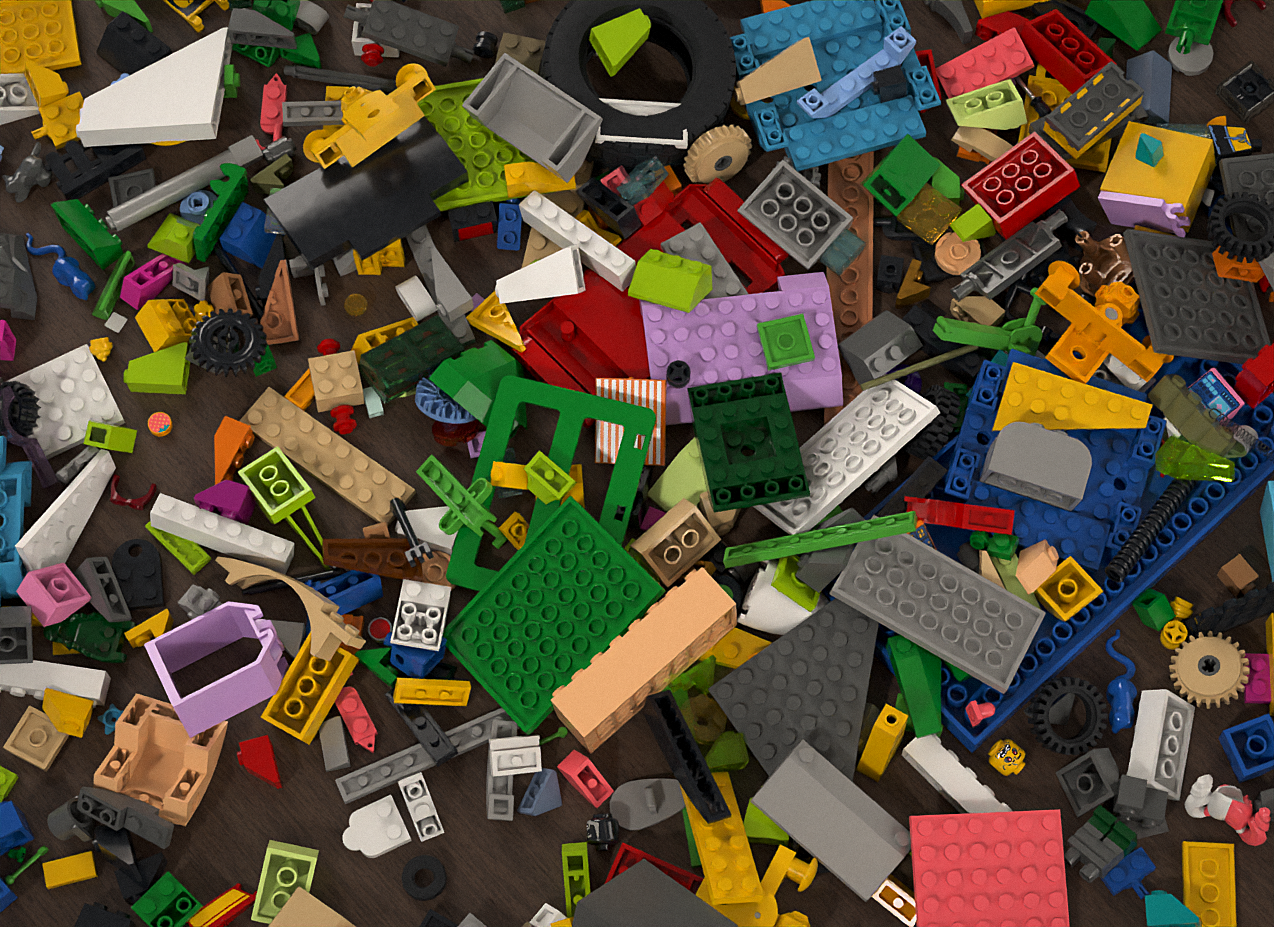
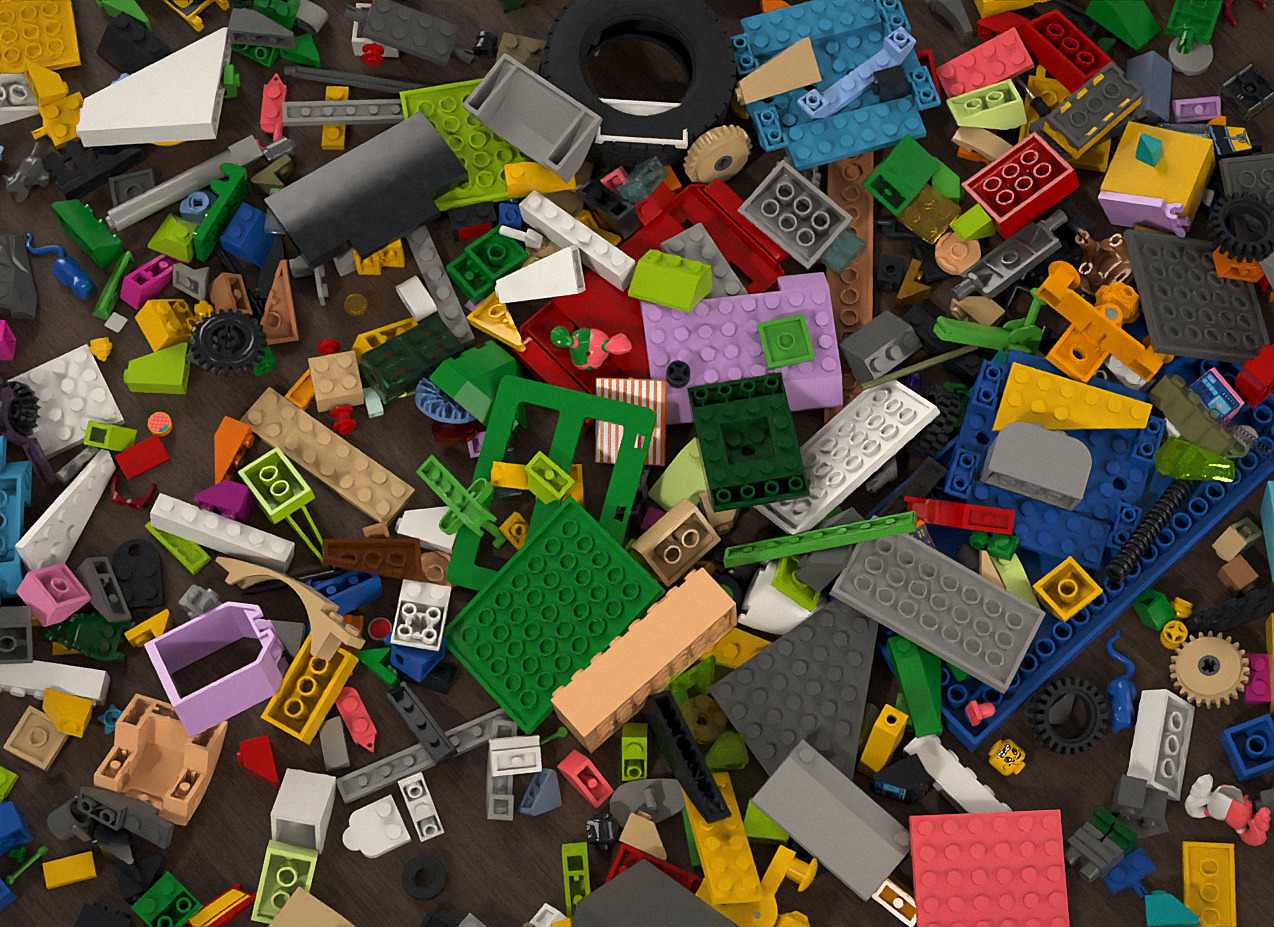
(142, 457): none -> red slope
(303, 809): none -> white slope
(371, 119): yellow piece -> none
(398, 509): black hinge -> none
(431, 691): yellow plate -> none
(450, 293): light grey slope -> none
(485, 263): none -> green slope
(531, 238): none -> white bar
(589, 340): none -> hair
(620, 39): lime slope -> none
(634, 751): none -> lime slope
(643, 835): none -> tan slope
(902, 780): none -> black slope
(1036, 565): light nougat slope -> none
(1090, 780): dark grey slope -> none
(1196, 109): none -> lavender slope
(1237, 539): none -> tan slope

